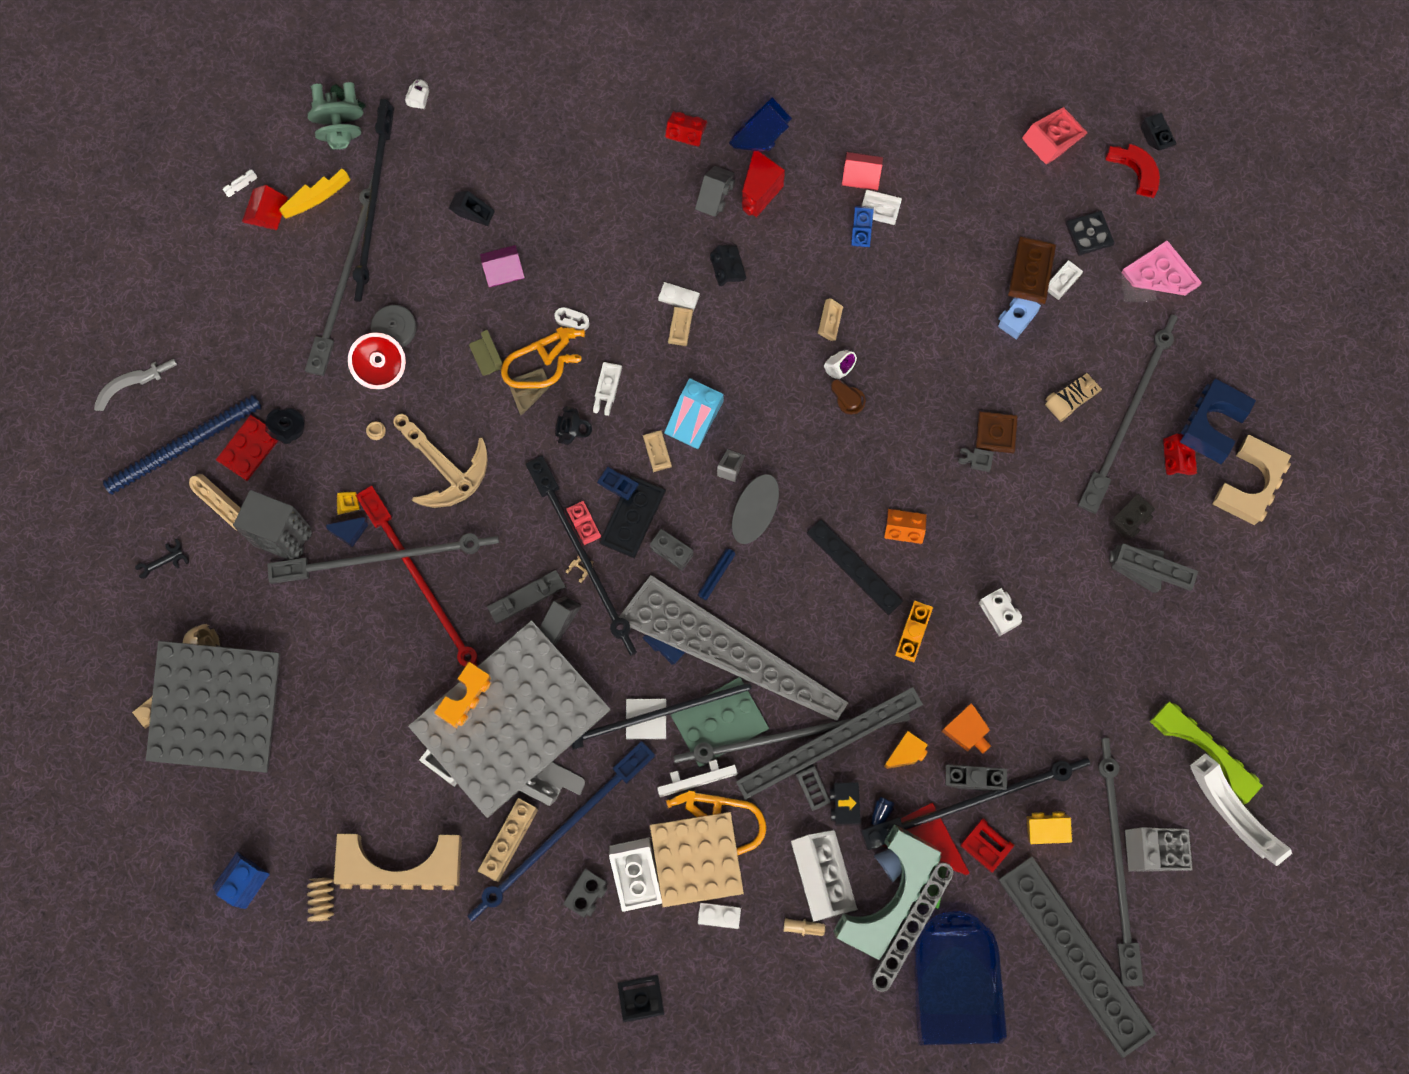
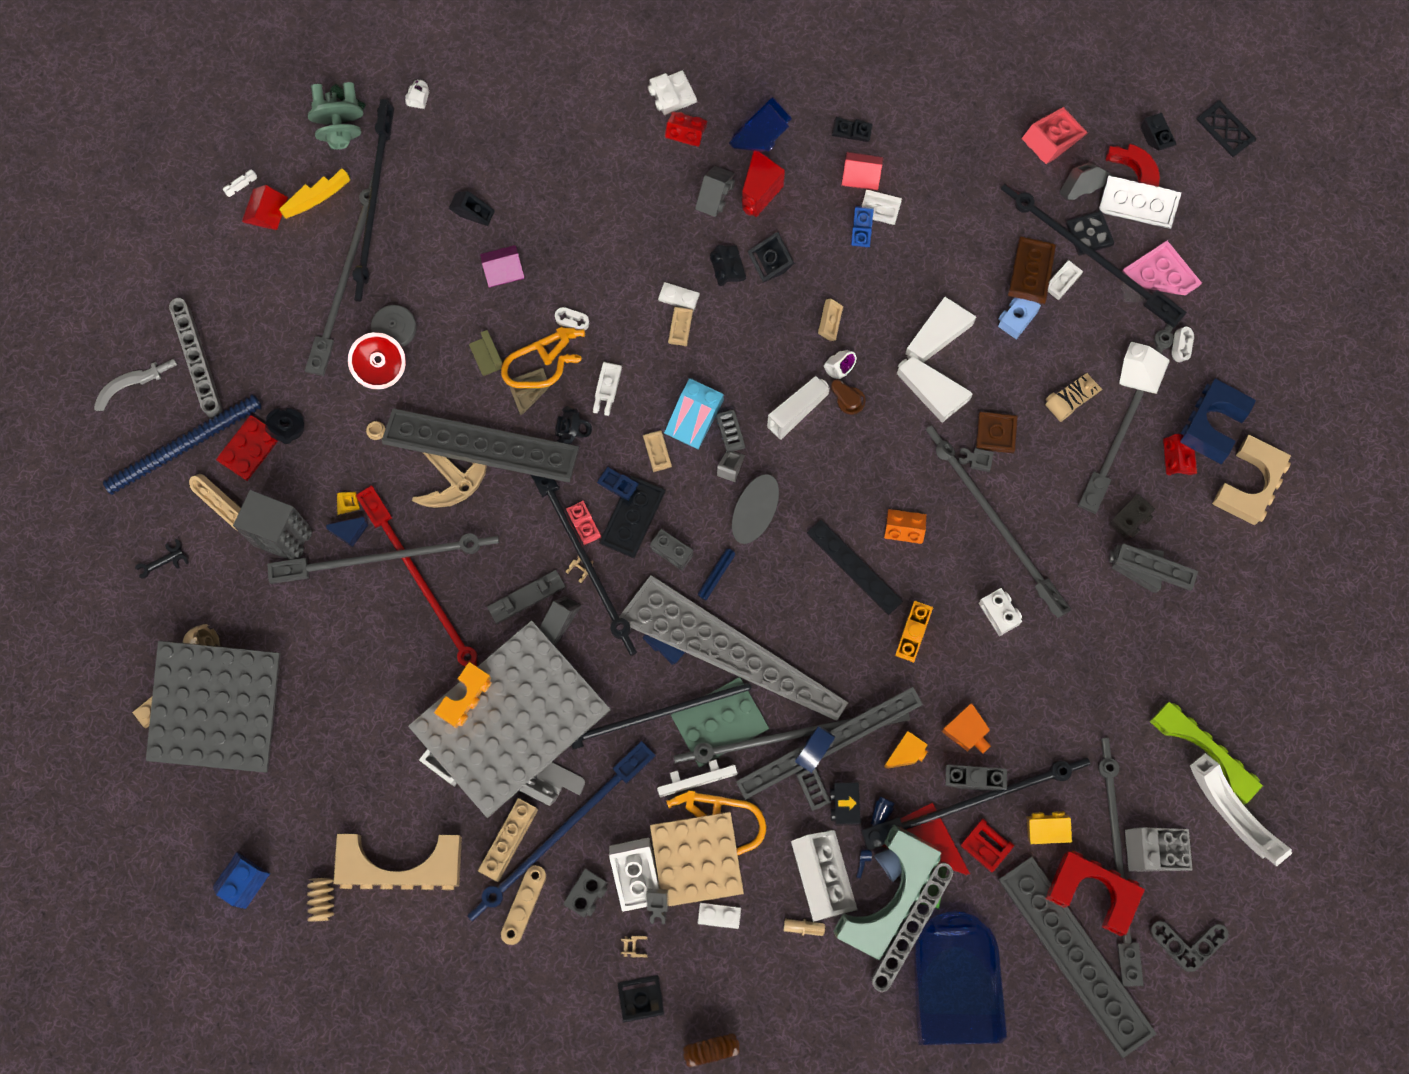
(192, 350): none -> light grey beam
(480, 445): none -> dark grey plate
(523, 905): none -> tan plate
(633, 939): none -> tan piece
(650, 729): white tile -> none
(658, 903): none -> dark grey plate
(671, 92): none -> white plate
(711, 1050): none -> reddish brown gear
(726, 420): none -> dark grey slope
(773, 257): none -> black slope
(797, 406): none -> white slope
(815, 749): none -> dark blue slope
(854, 130): none -> black slope
(865, 855): none -> dark blue hand
(933, 388): none -> white slope
(941, 328): none -> white slope
(1045, 588): none -> dark grey bar
(1084, 180): none -> dark grey slope
(1124, 894): none -> red arch
(1139, 201): none -> tile
(1143, 368): none -> white slope
(1156, 303): none -> black bar
(1182, 347): none -> white beam
(1193, 951): none -> dark grey beam
(1223, 142): none -> black window

